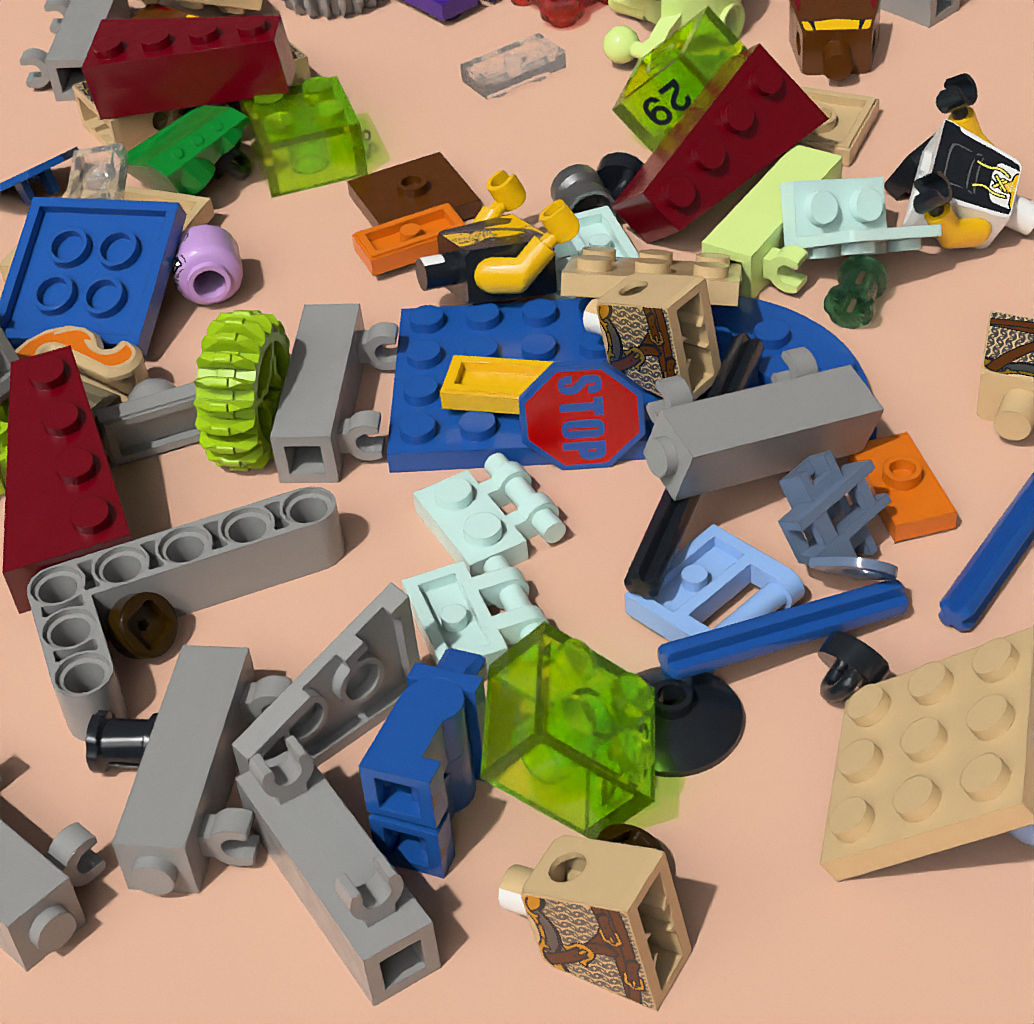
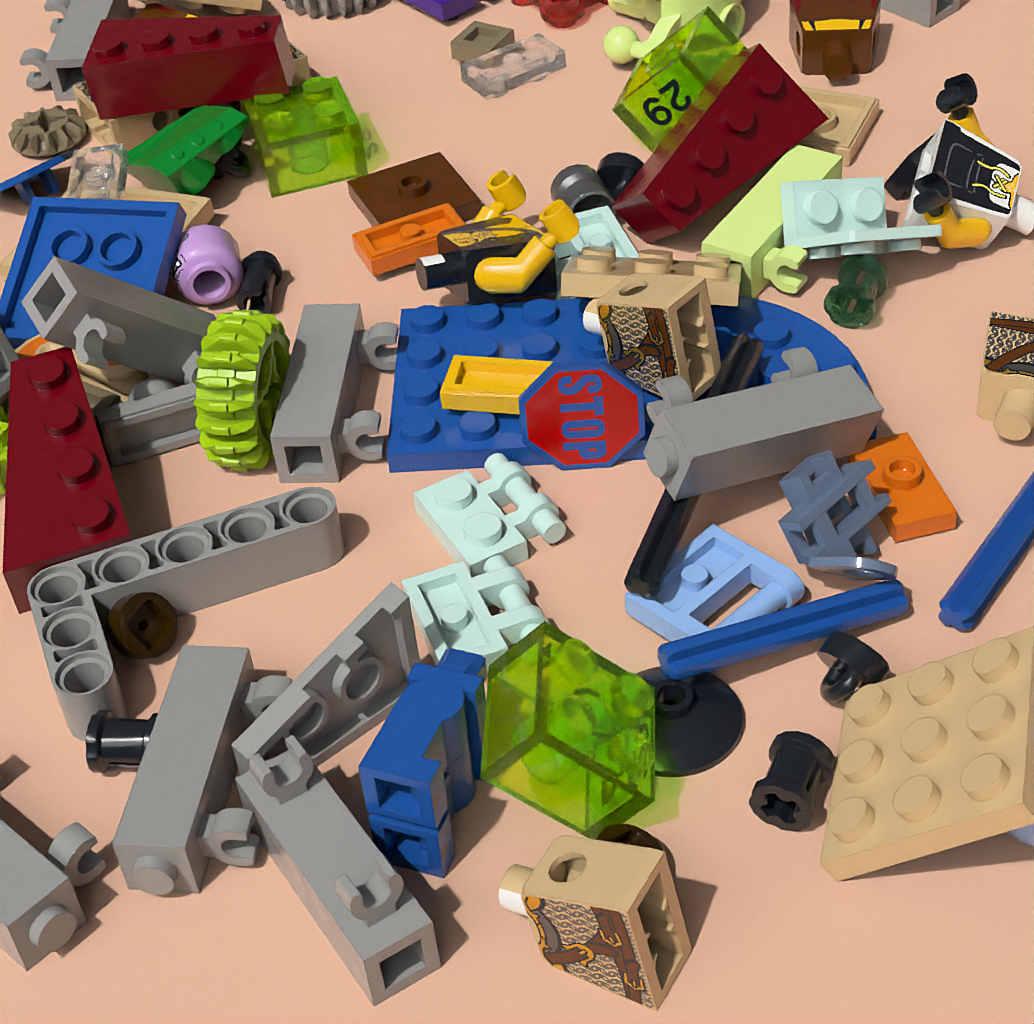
(47, 131): none -> dark tan gear
(116, 321): none -> light grey brick
(259, 278): none -> black pin
(480, 39): none -> dark tan plate
(792, 780): none -> black bush

